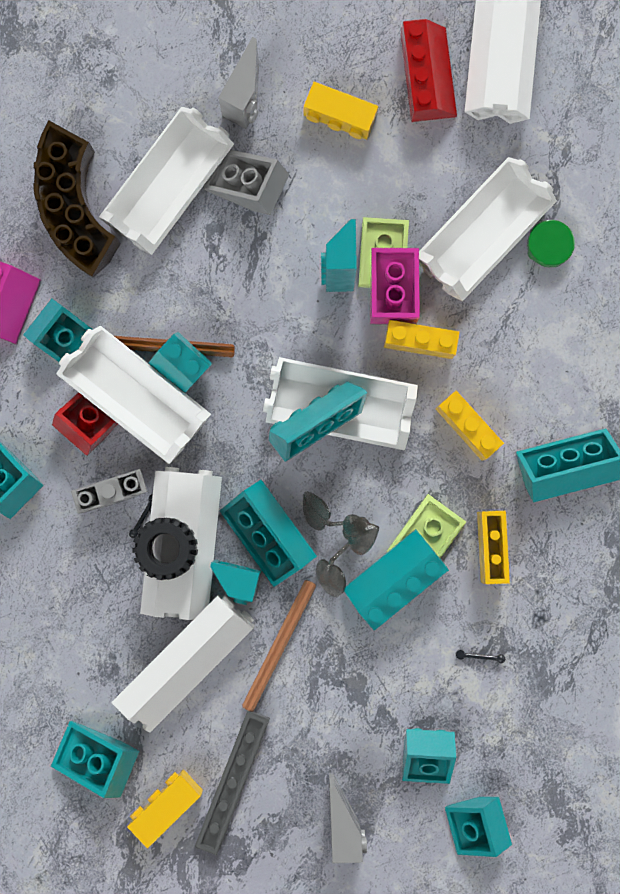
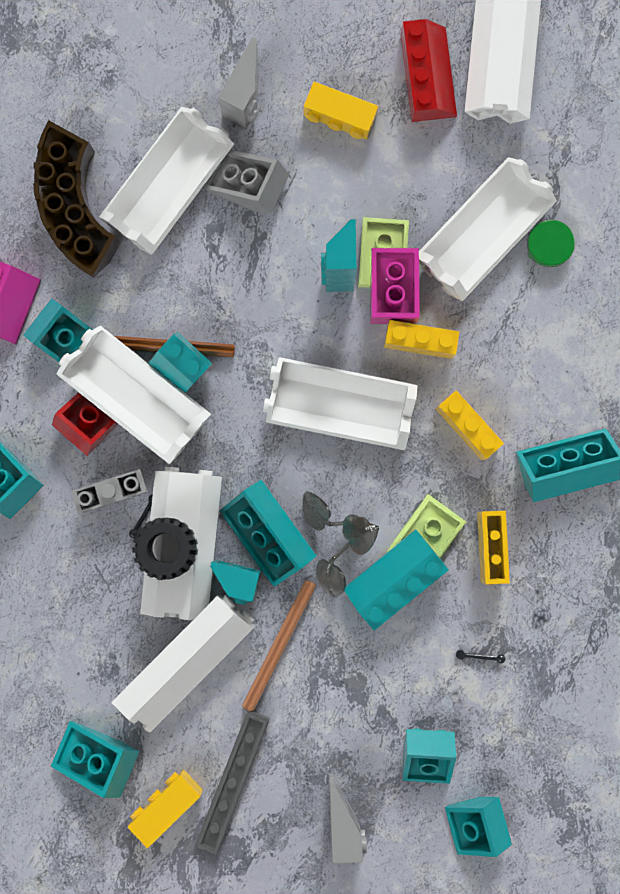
(317, 420): teal slope -> none

